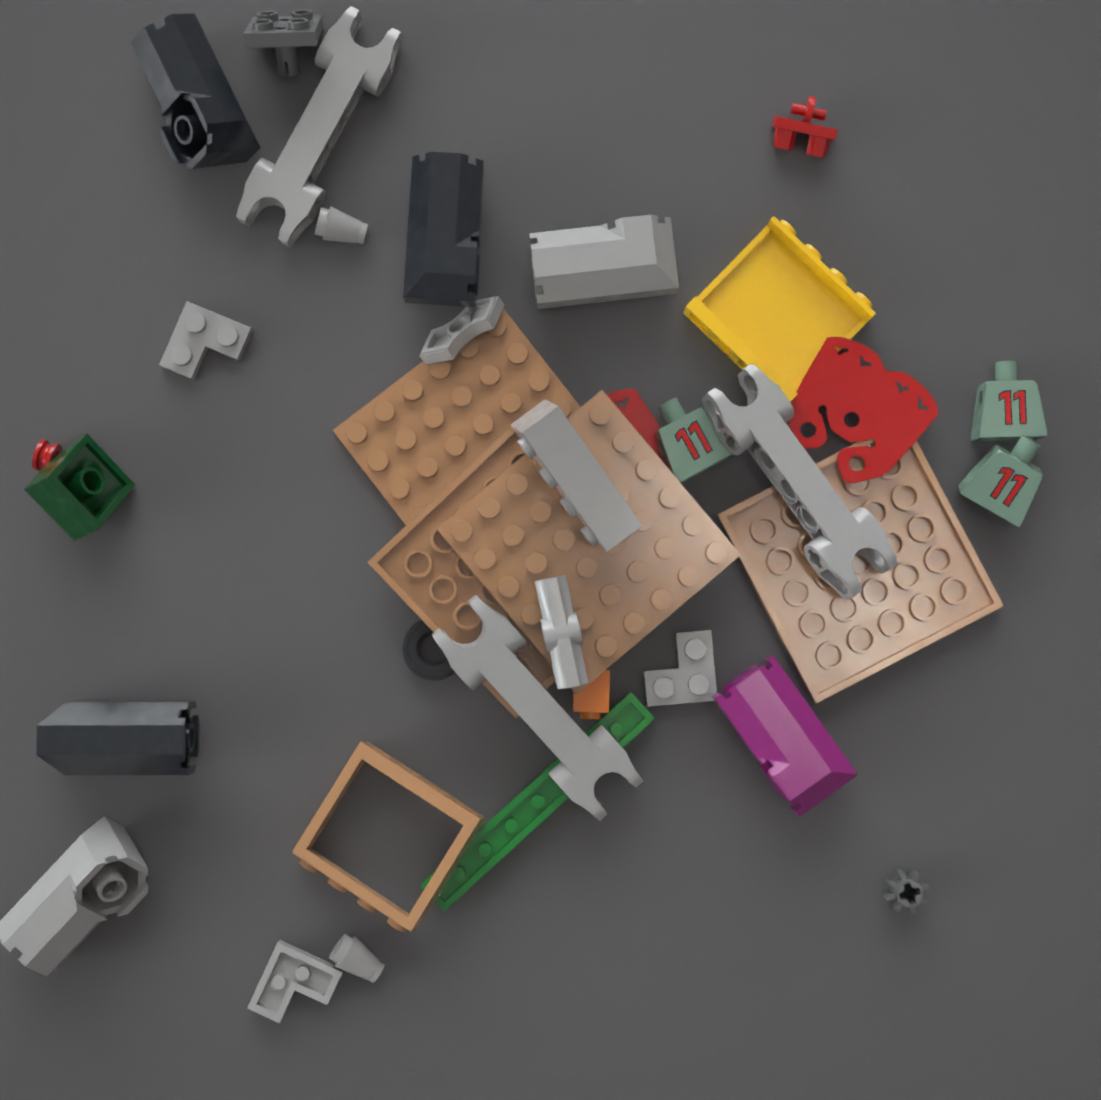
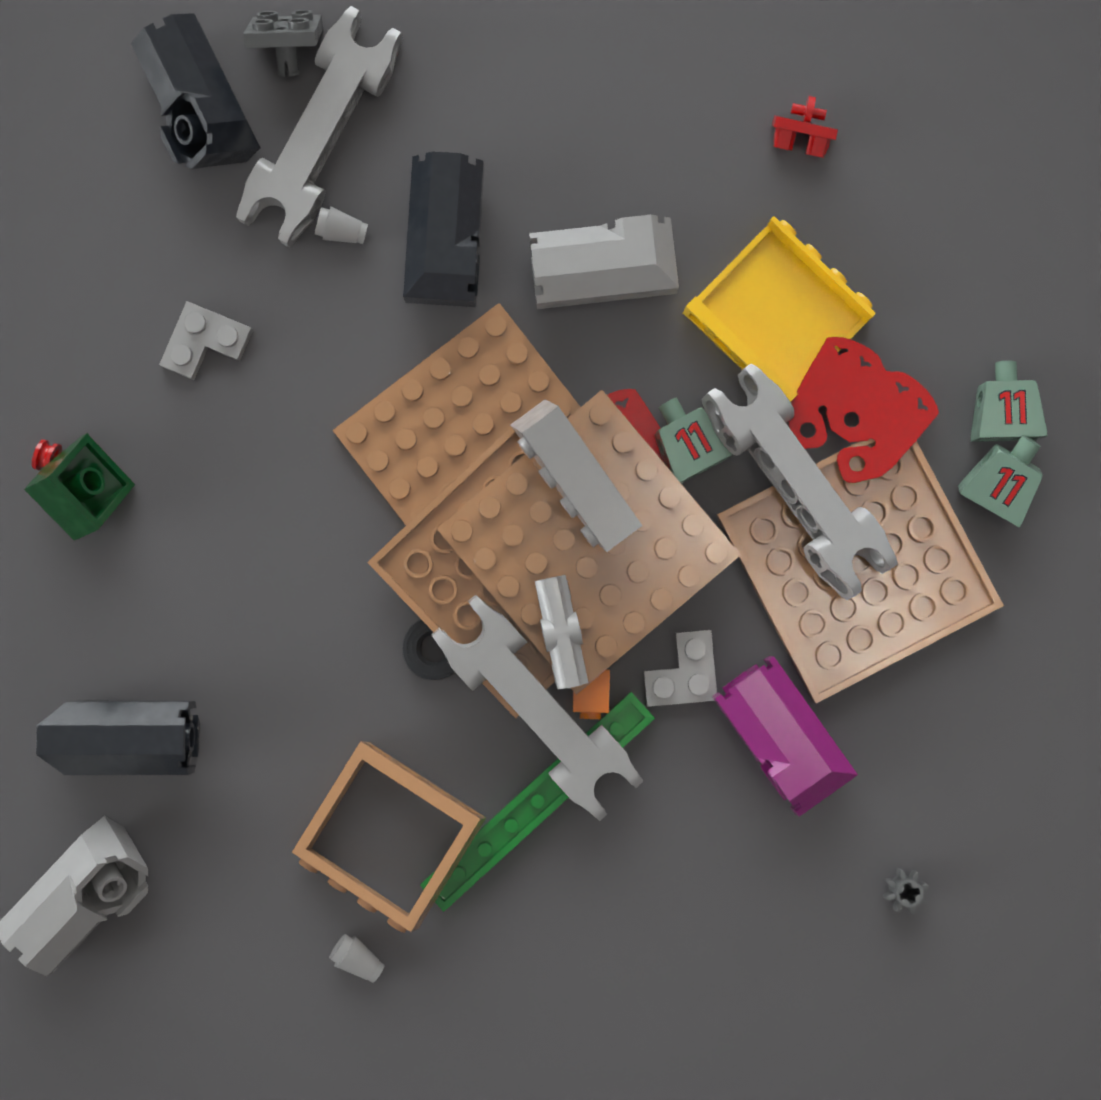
(292, 971): light grey plate -> none
(448, 339): light grey tile -> none

